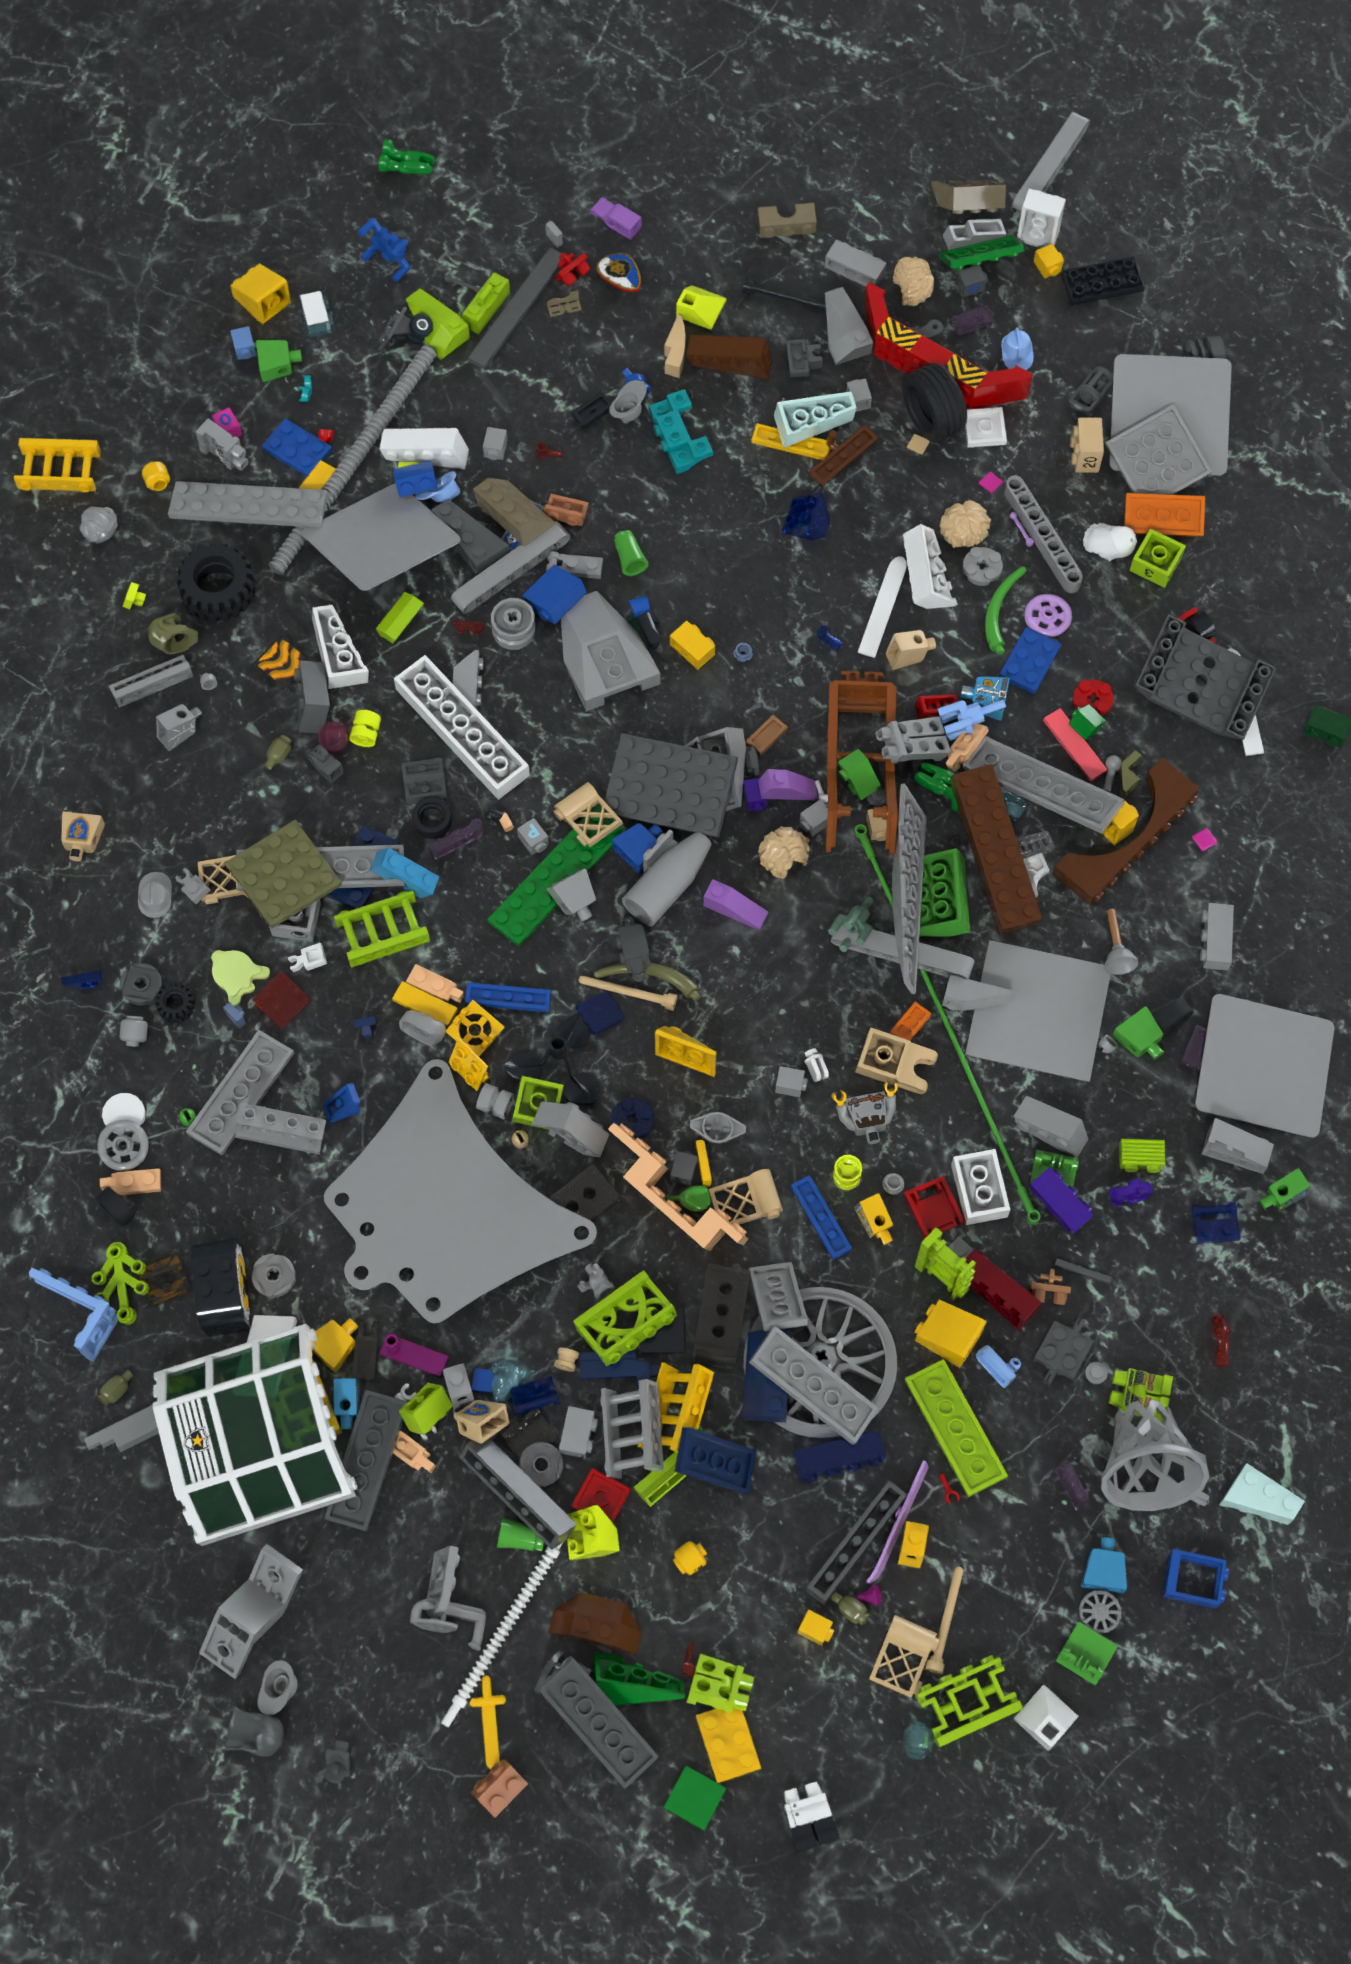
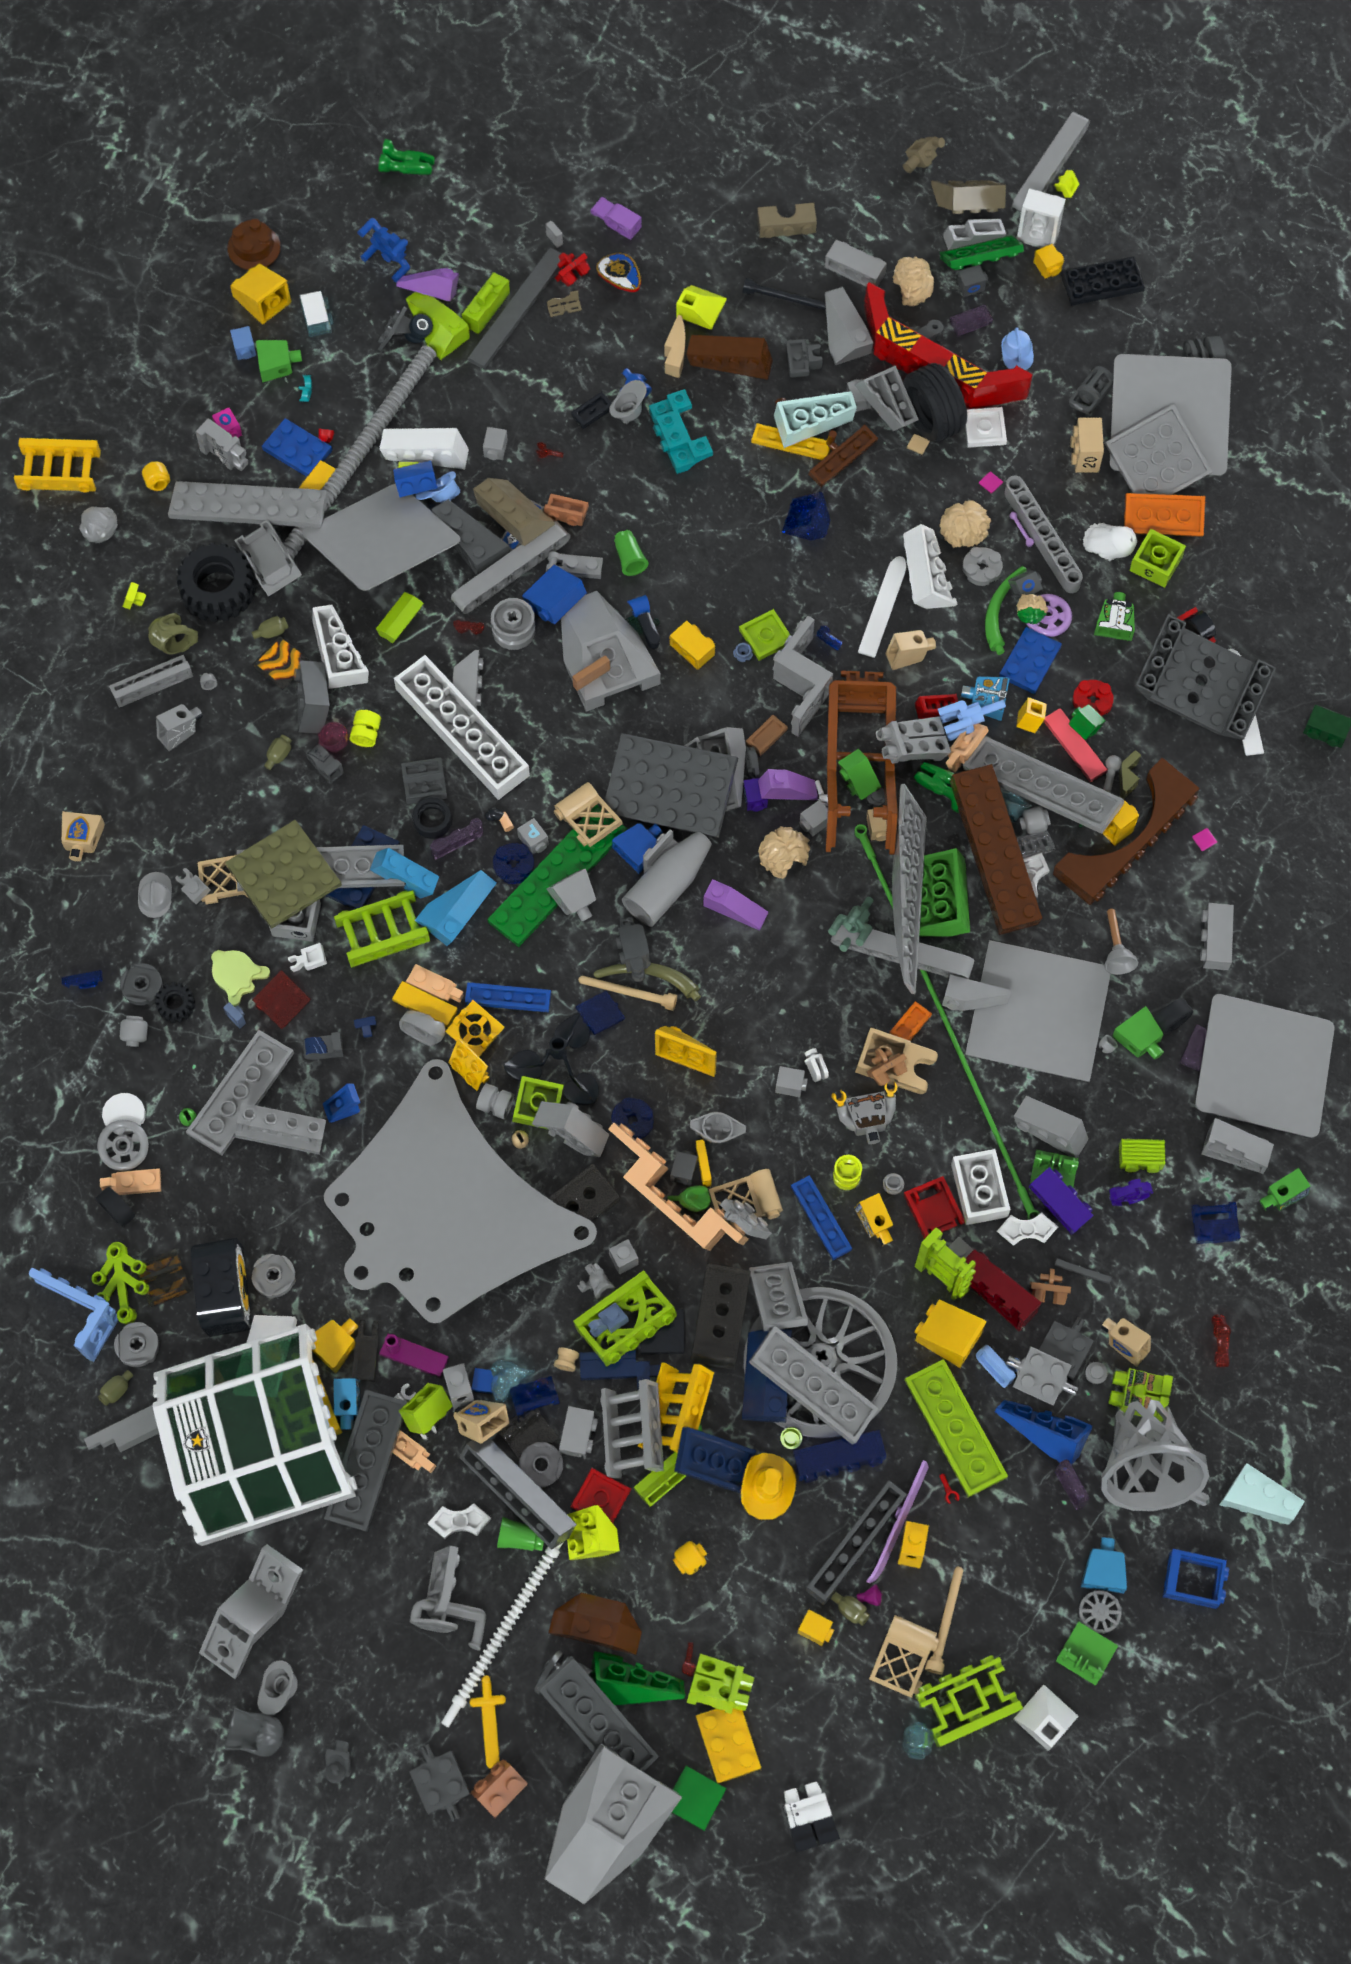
(128, 1354): none -> light grey plate
(253, 244): none -> reddish brown piece
(268, 558): none -> light grey piece
(271, 628): none -> olive plant
(323, 1047): none -> dark grey leg
(435, 283): none -> medium lavender slope
(440, 1783): none -> dark grey plate
(453, 909): none -> dark azure wedge
(469, 1520): none -> white tile
(510, 852): none -> clear blue plate
(591, 673): none -> medium nougat tile
(606, 1824): none -> light grey wedge
(610, 1318): none -> sand blue plate
(623, 1256): none -> light grey brick
(743, 1216): none -> light grey plate
(765, 634): none -> lime plate
(767, 1486): none -> yellow hat
(791, 1437): none -> lime plate
(802, 675): none -> light grey bracket
(879, 1071): none -> medium nougat hips
(889, 398): none -> light grey wedge
(922, 153): none -> dark tan piece
(1025, 583): none -> dark grey brick
(1031, 608): none -> piece
(1031, 715): none -> yellow brick
(1035, 820): none -> light grey head
(1037, 1228): none -> white tile
(1042, 1375): none -> light grey plate
(1053, 1435): none -> blue wedge
(1067, 184): none -> neon yellow tile
(1116, 618): none -> torso
(1128, 1340): none -> tan torso

